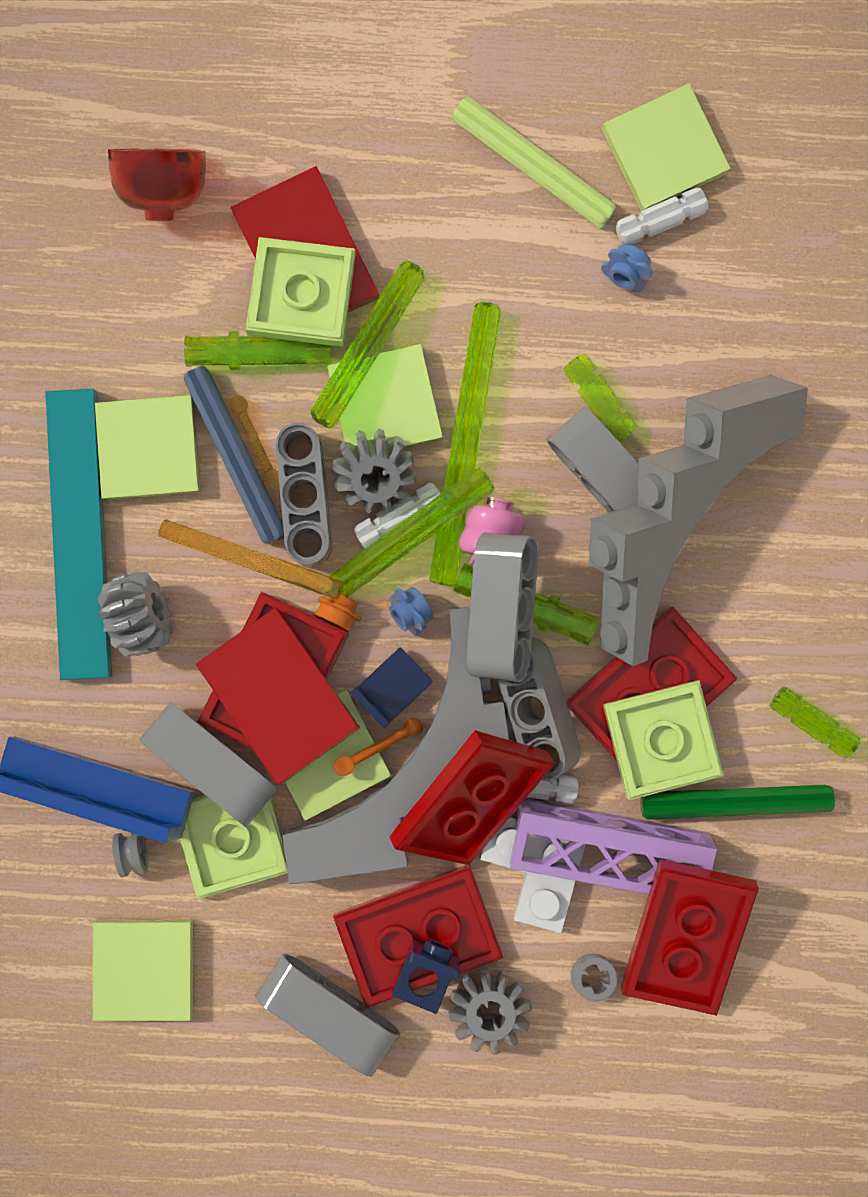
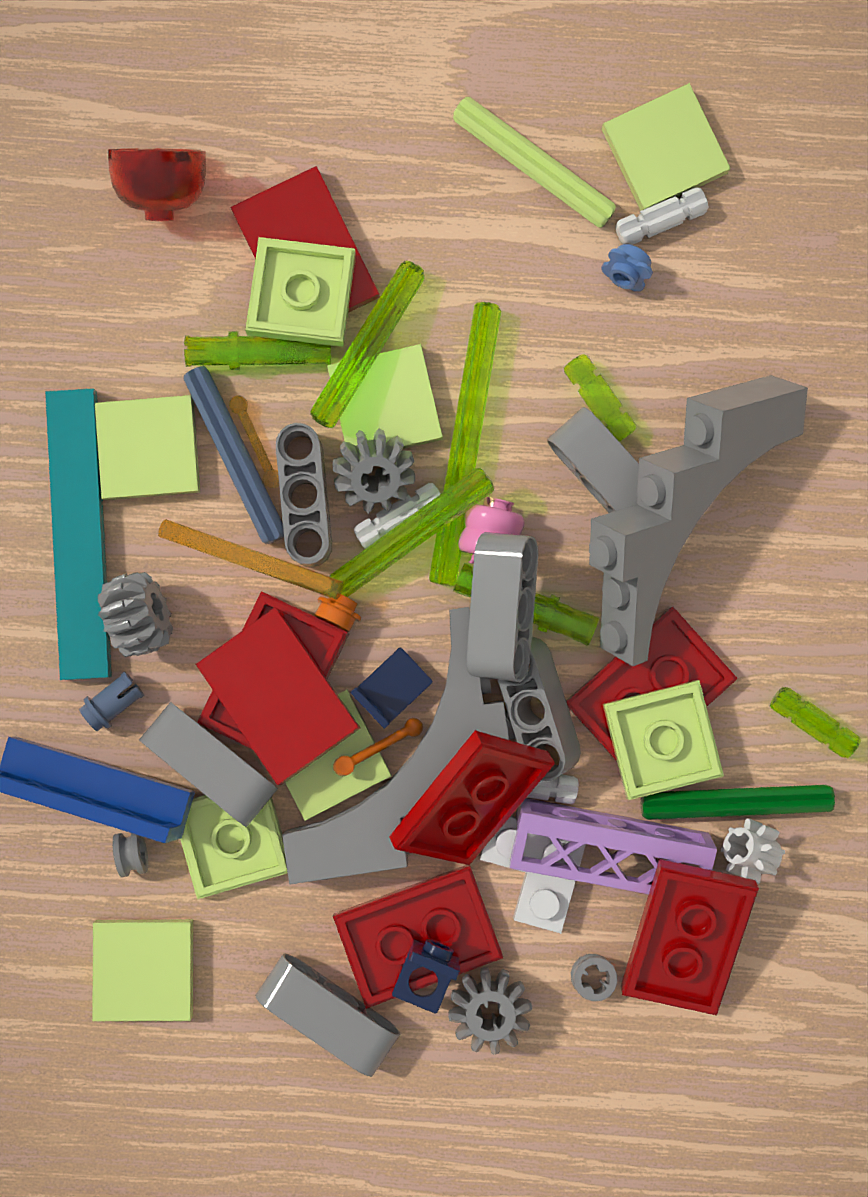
(109, 703): none -> sand blue pin
(410, 610): medium blue plate -> none
(752, 850): none -> white gear

